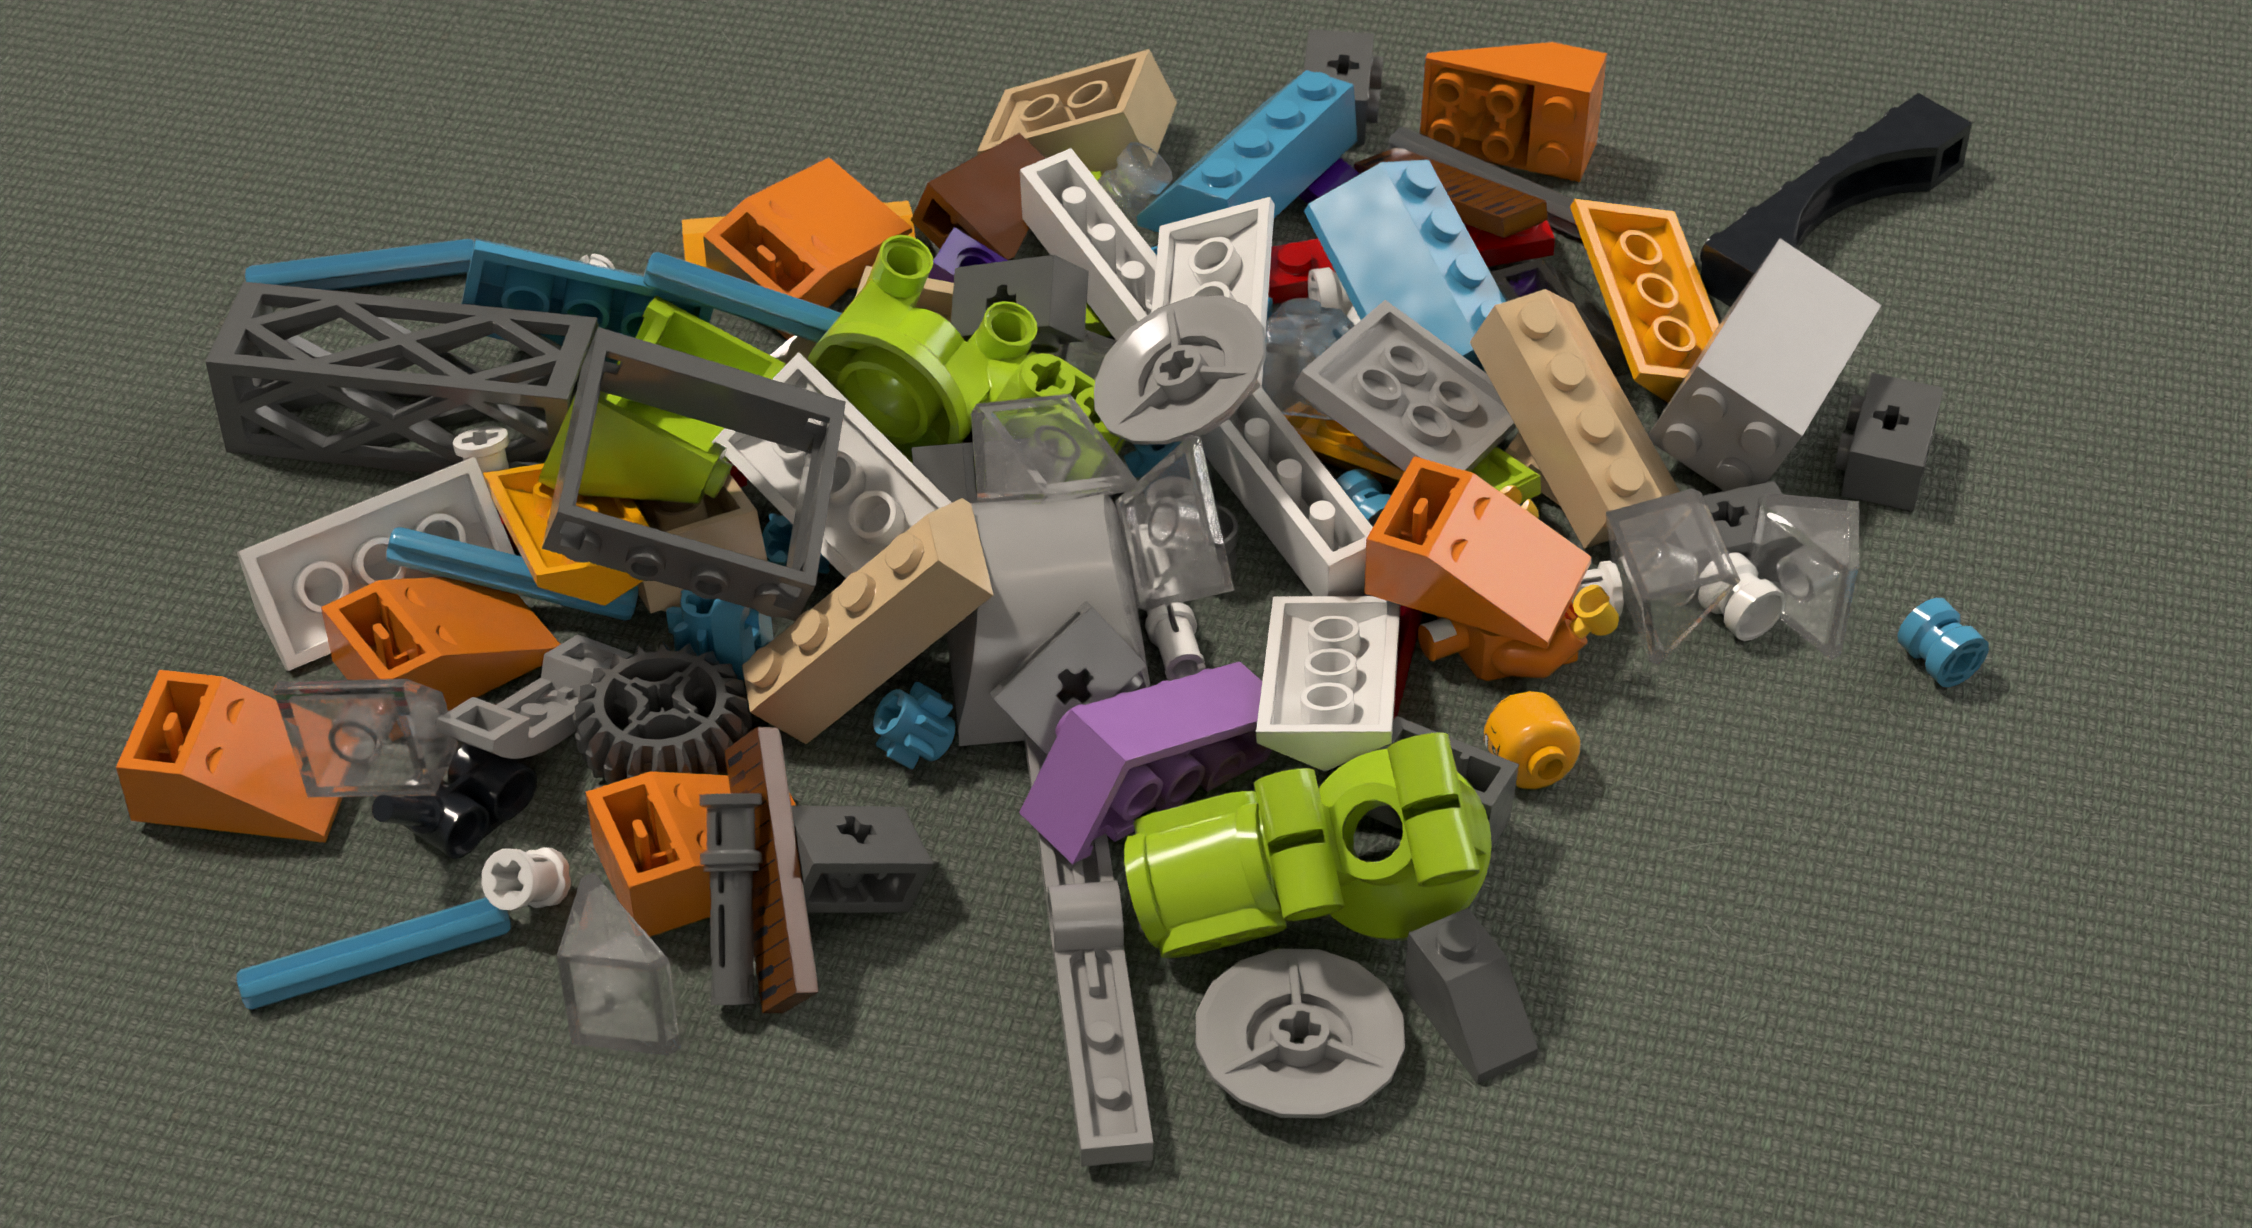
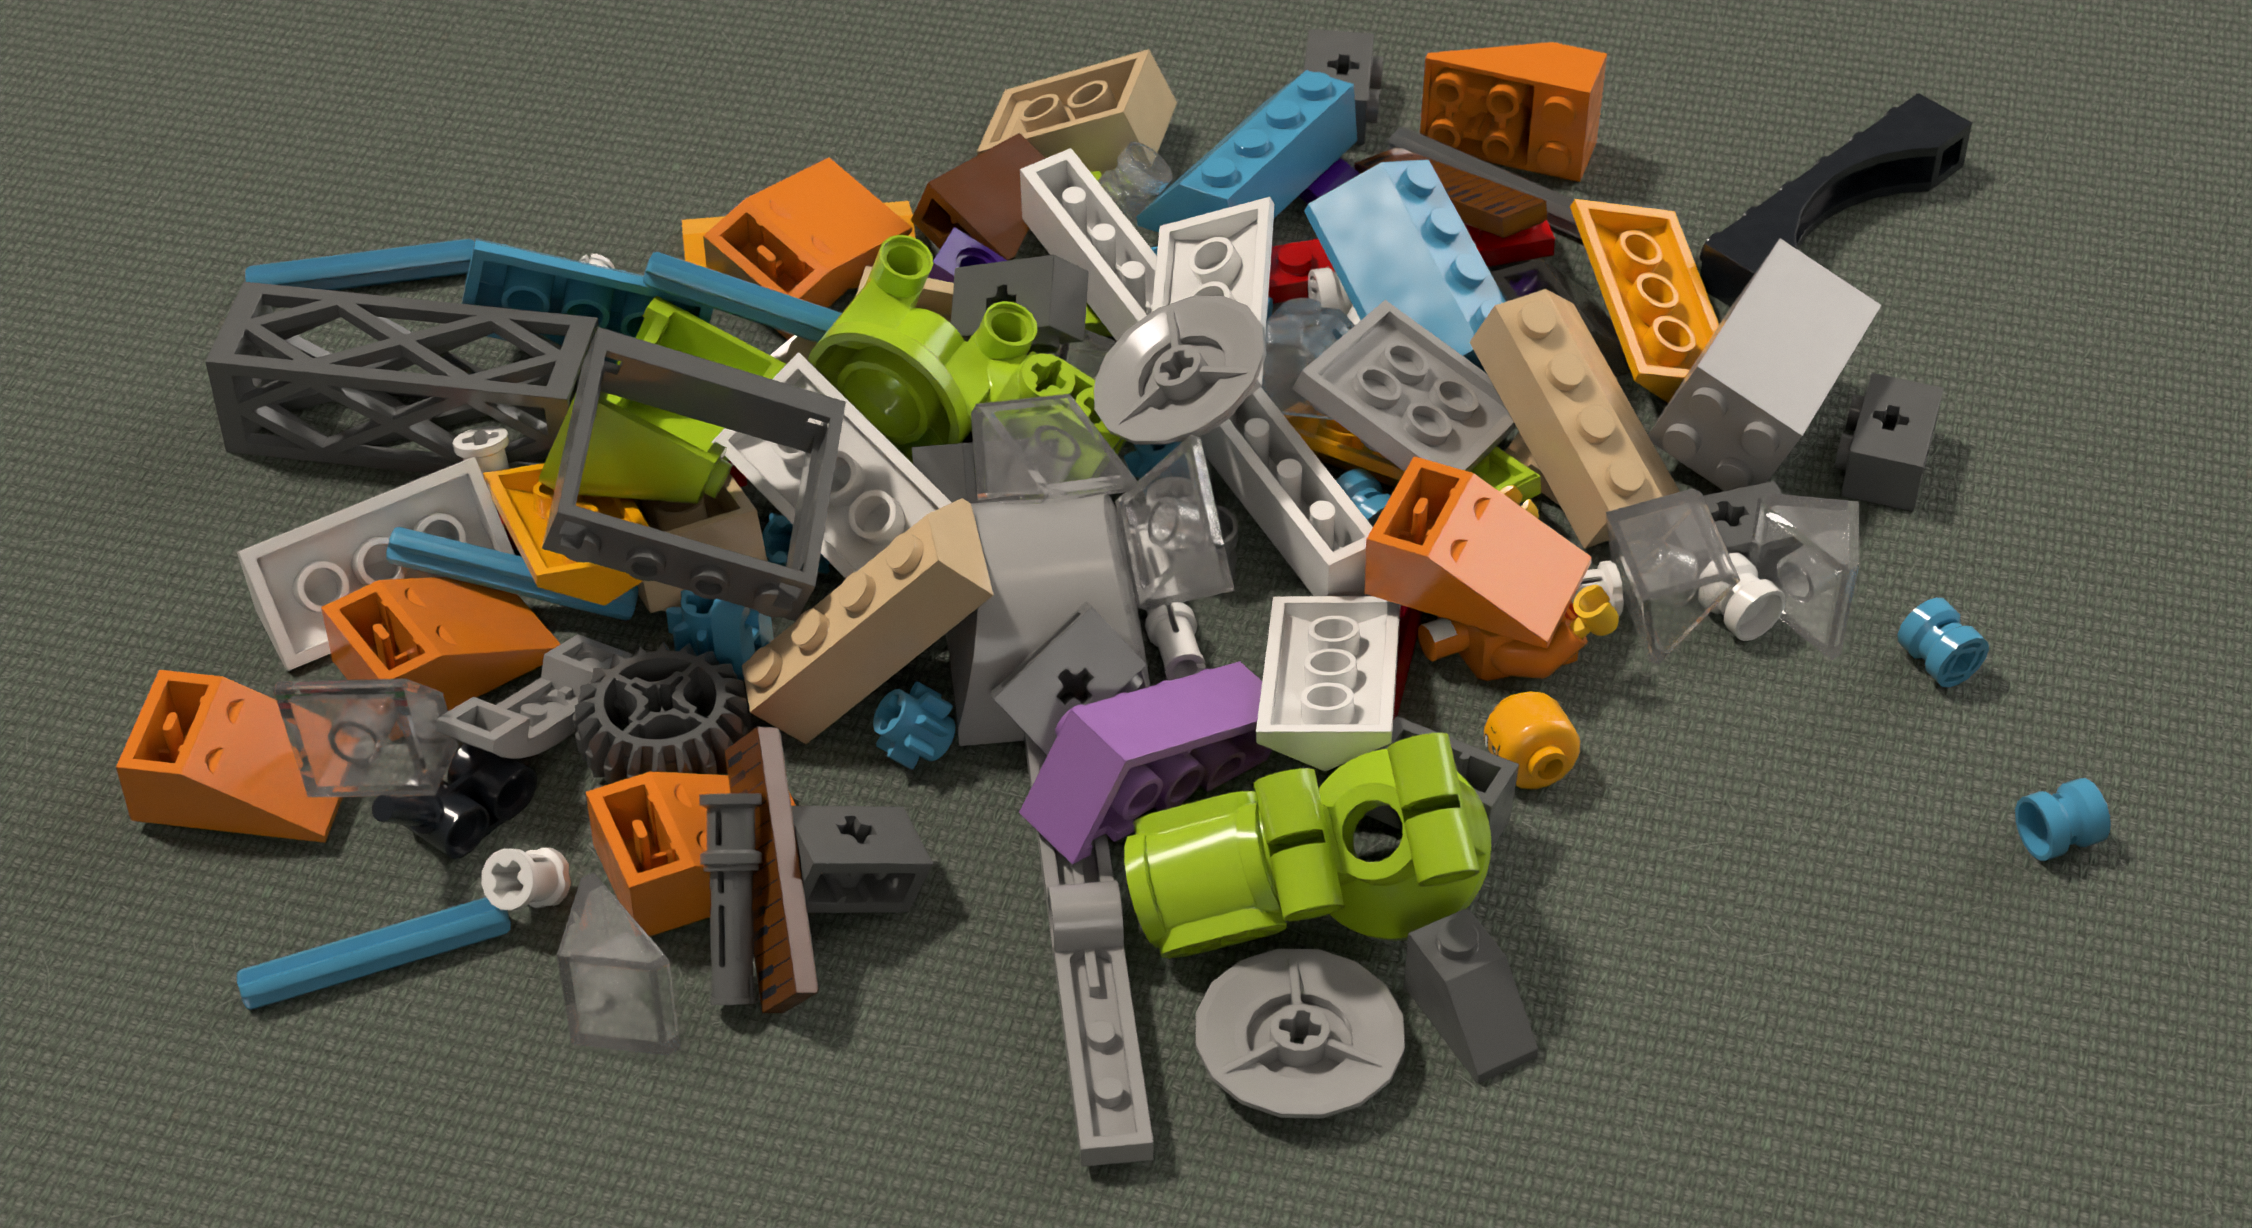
(2066, 818): none -> dark azure wheel

